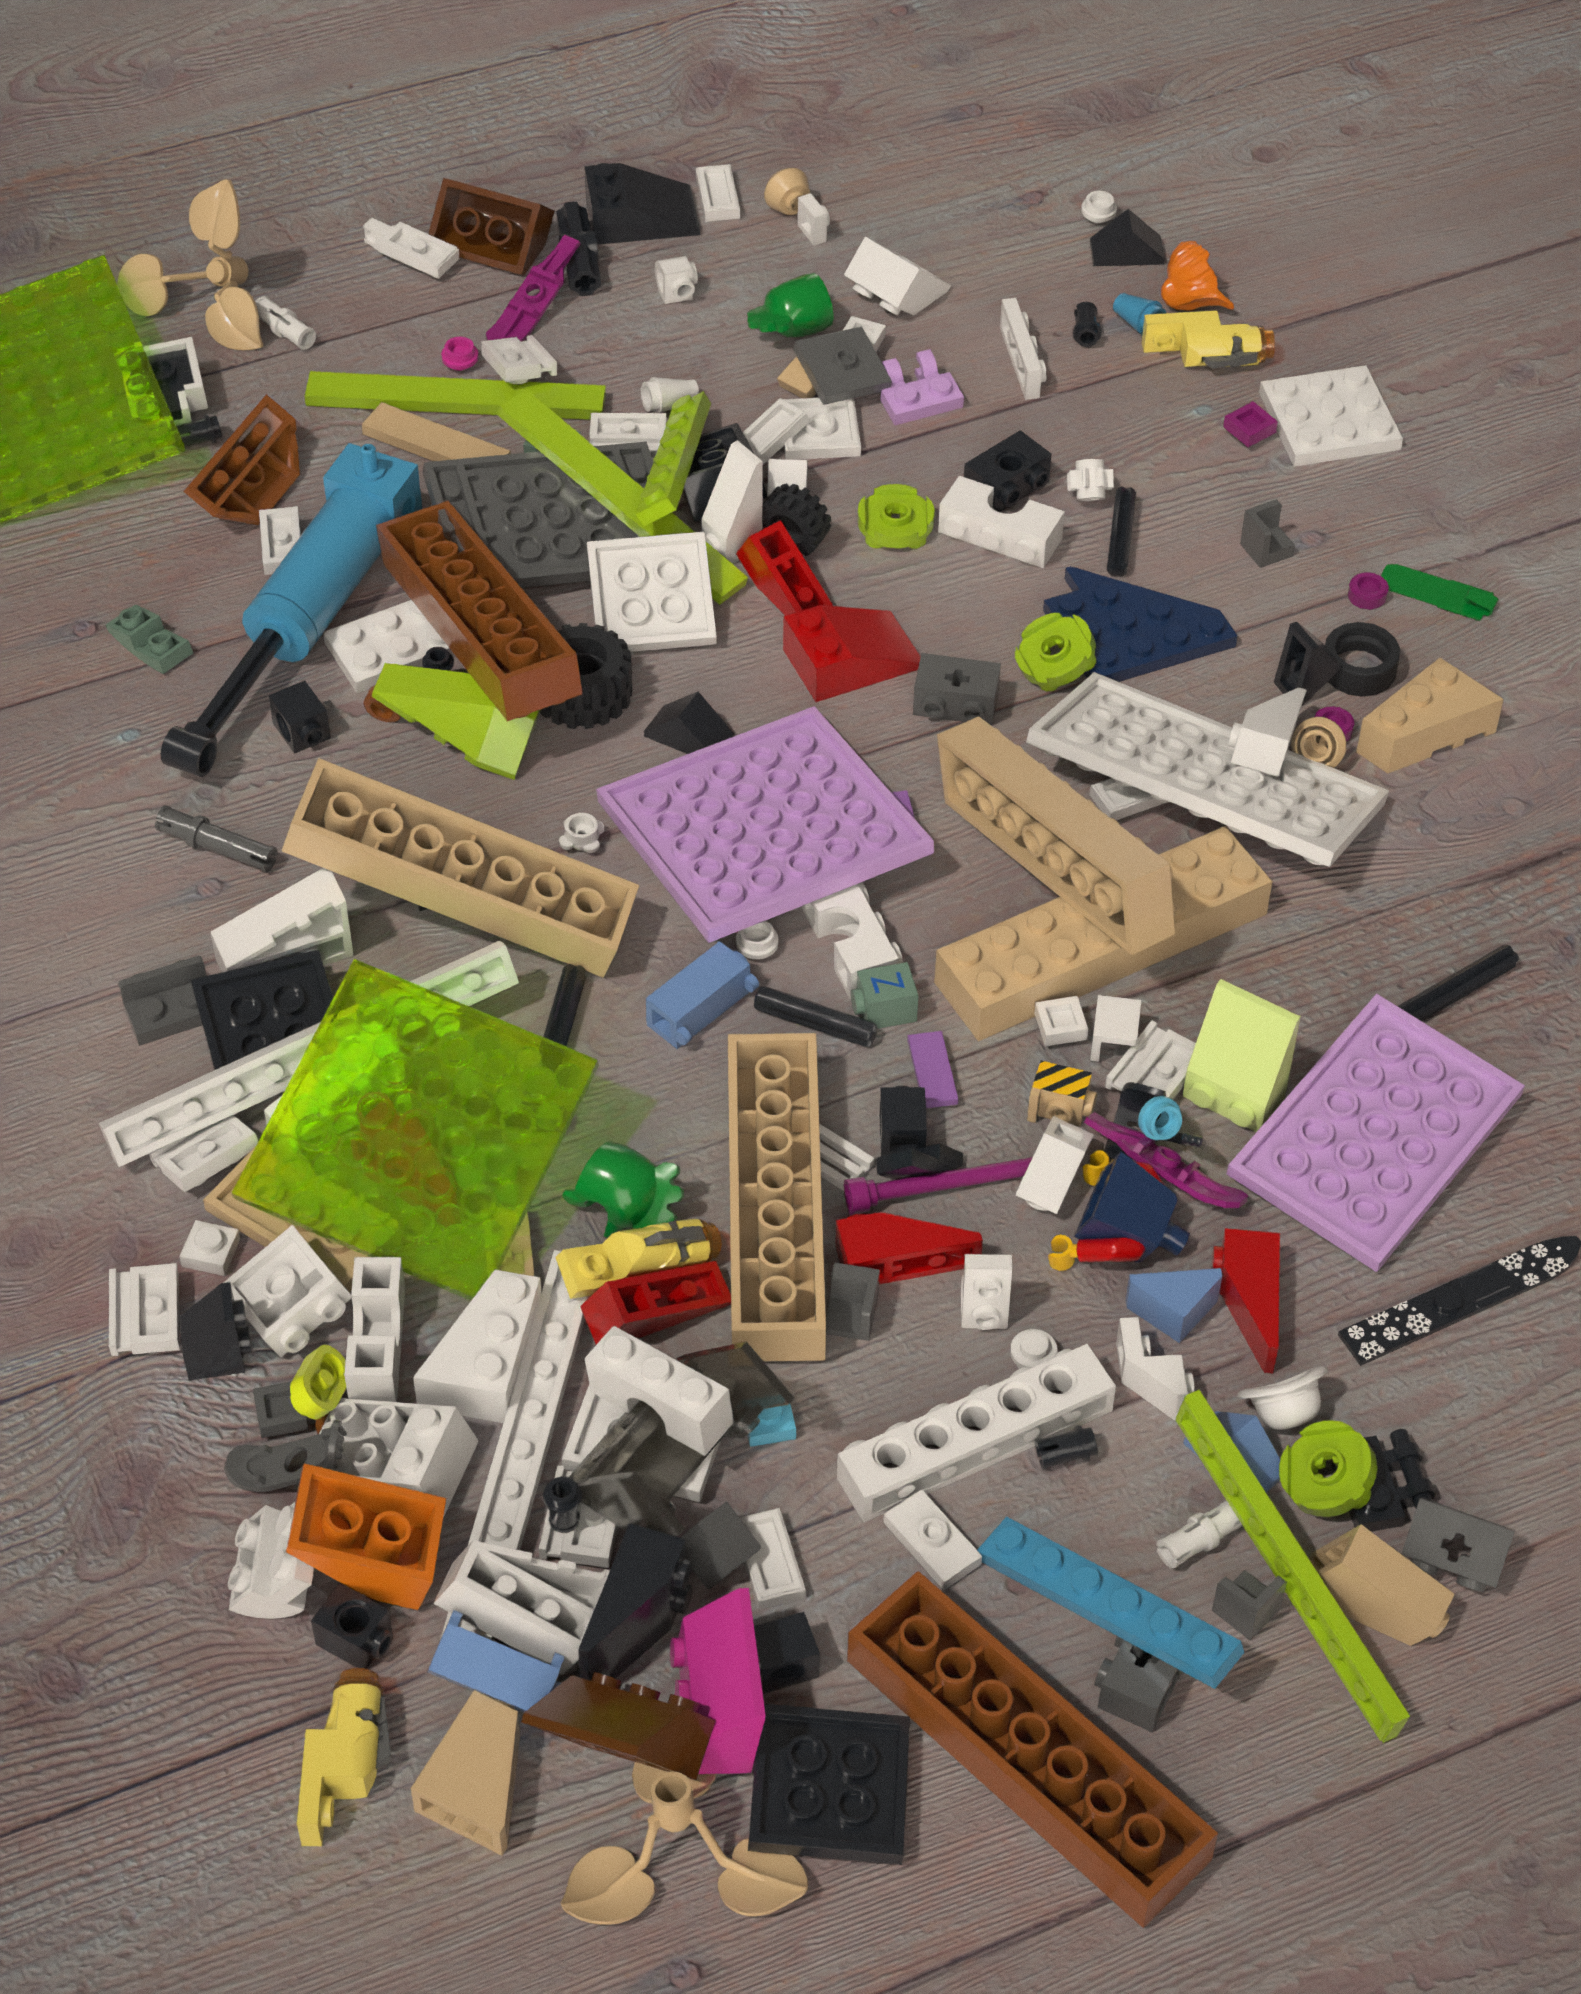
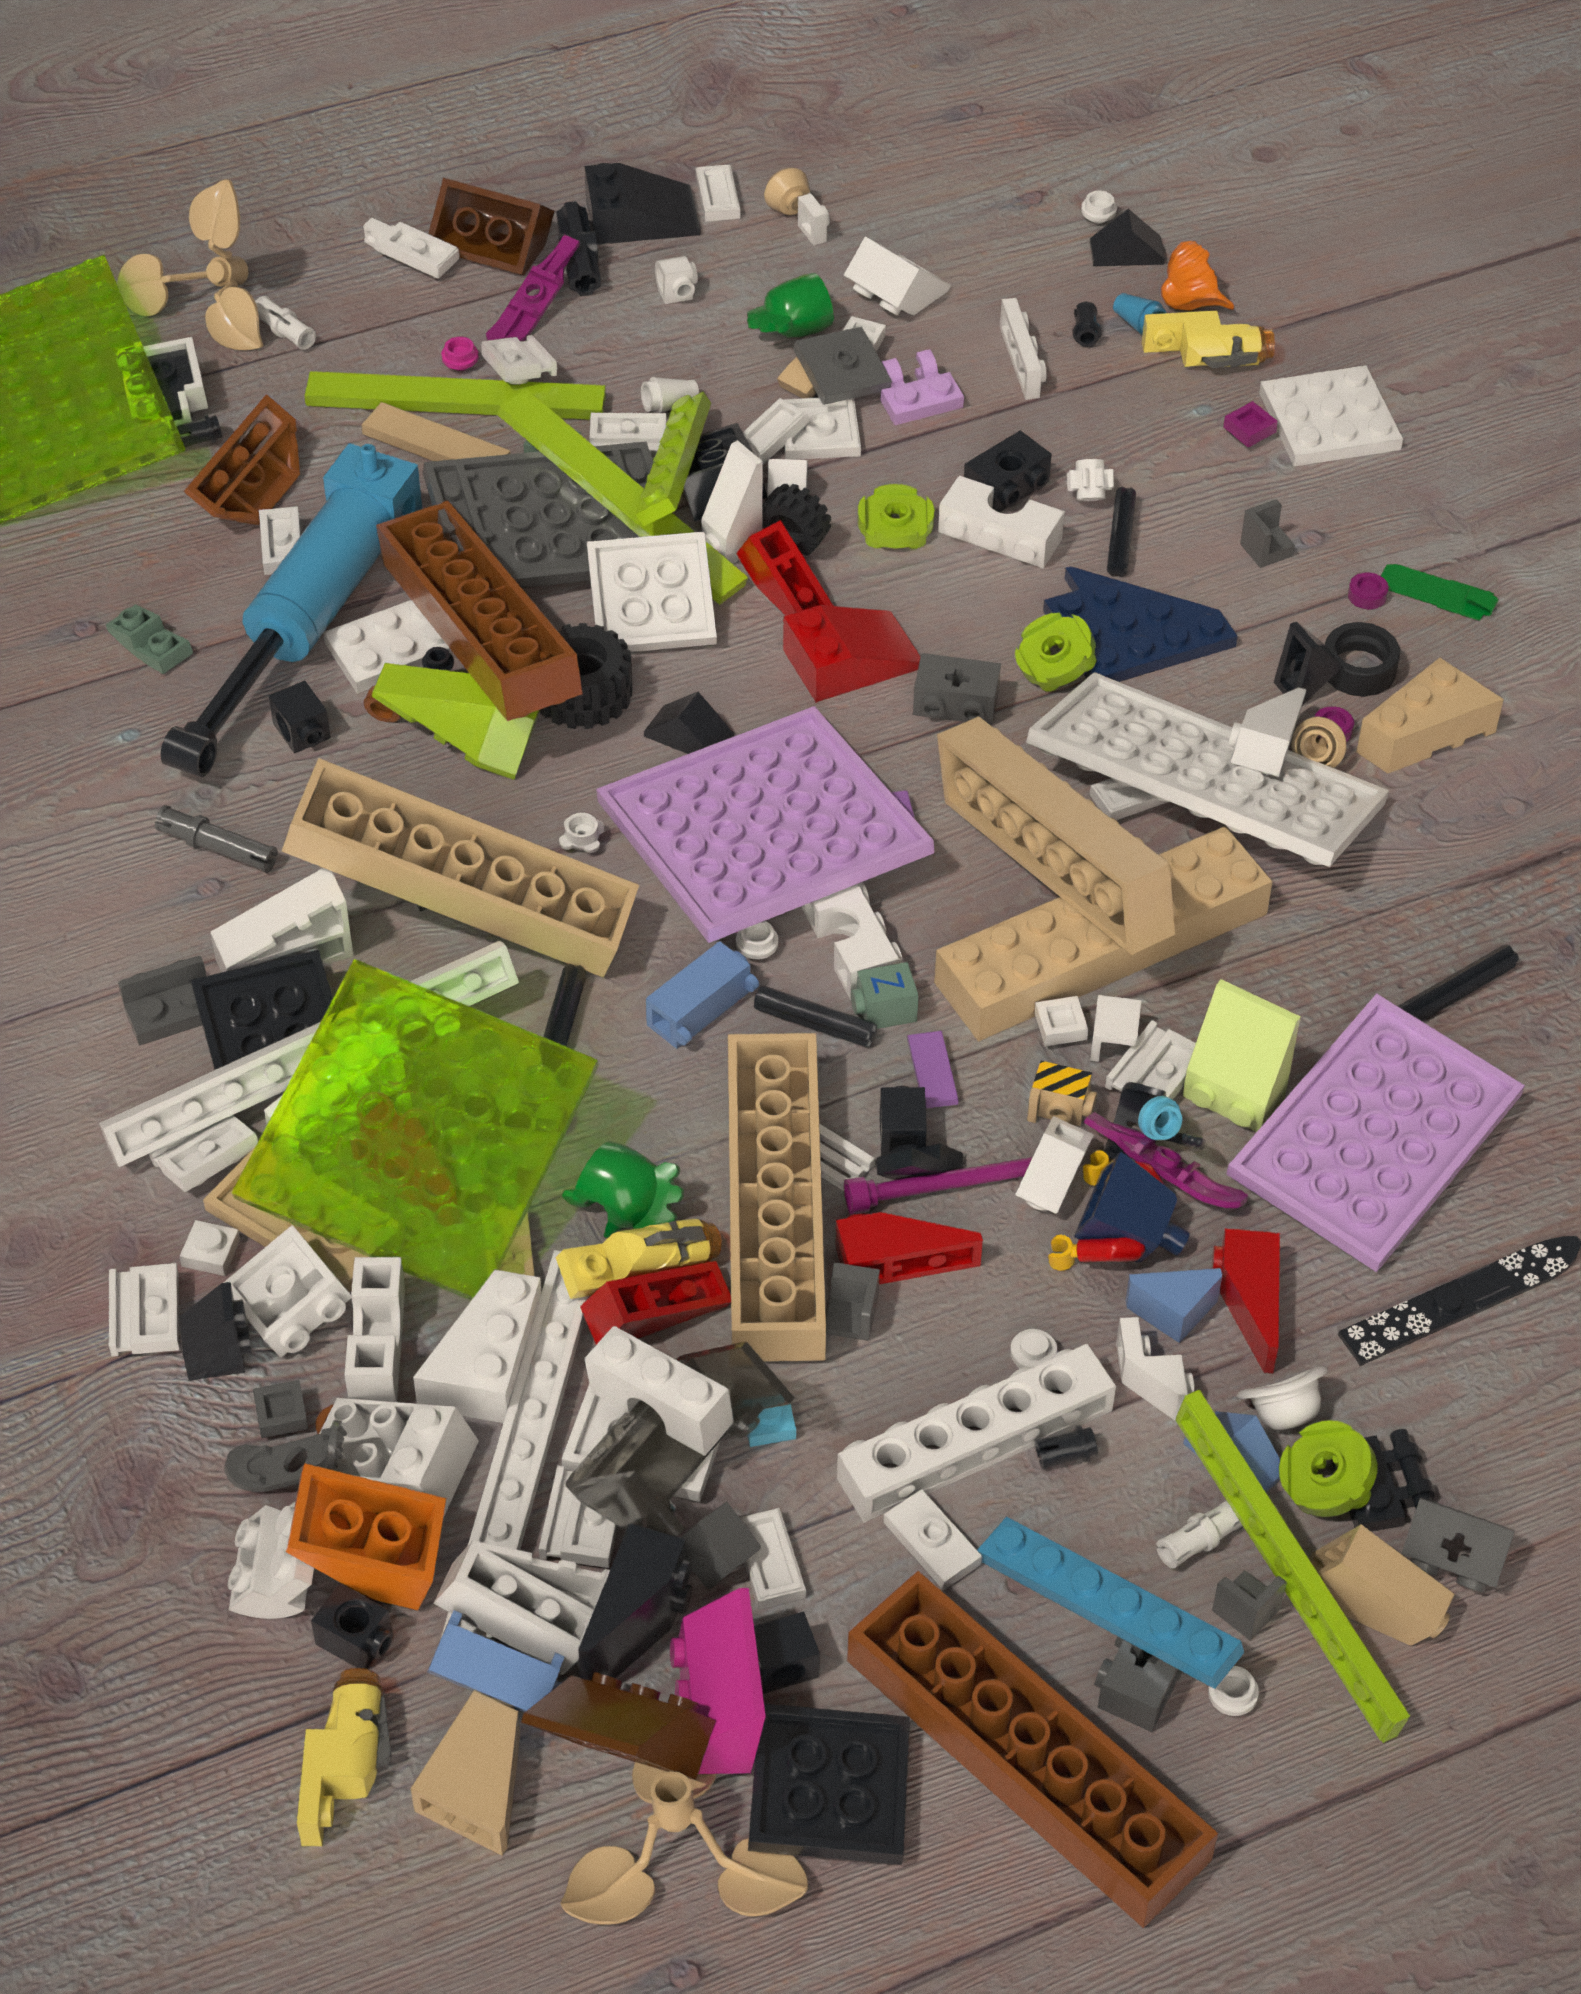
(319, 1383): neon yellow plate -> none
(562, 1499): black pin -> none
(986, 1291): white plate -> none
(1235, 1693): none -> white plate

